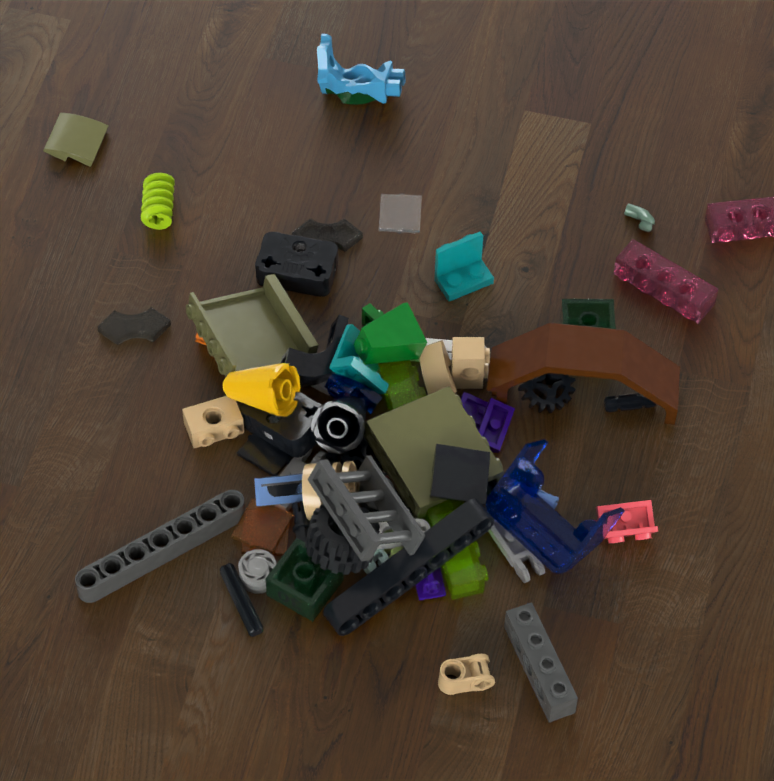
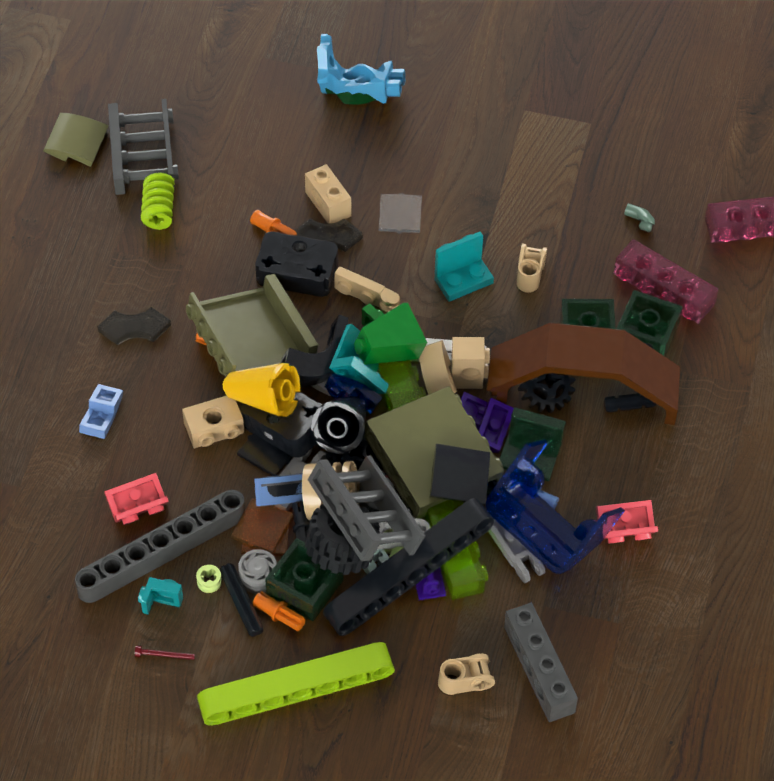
(101, 411): none -> medium blue slope
(120, 138): none -> dark grey fence
(136, 498): none -> coral bracket
(138, 651): none -> dark red piece
(161, 591): none -> teal bracket
(207, 571): none -> yellowish green bush
(269, 224): none -> orange axle
(278, 611): none -> orange axle
(295, 683): none -> lime beam
(328, 194): none -> tan brick
(365, 290): none -> tan hinge
(529, 428): none -> clear green bracket
(530, 268): none -> tan piece
(651, 320): none -> clear green brick

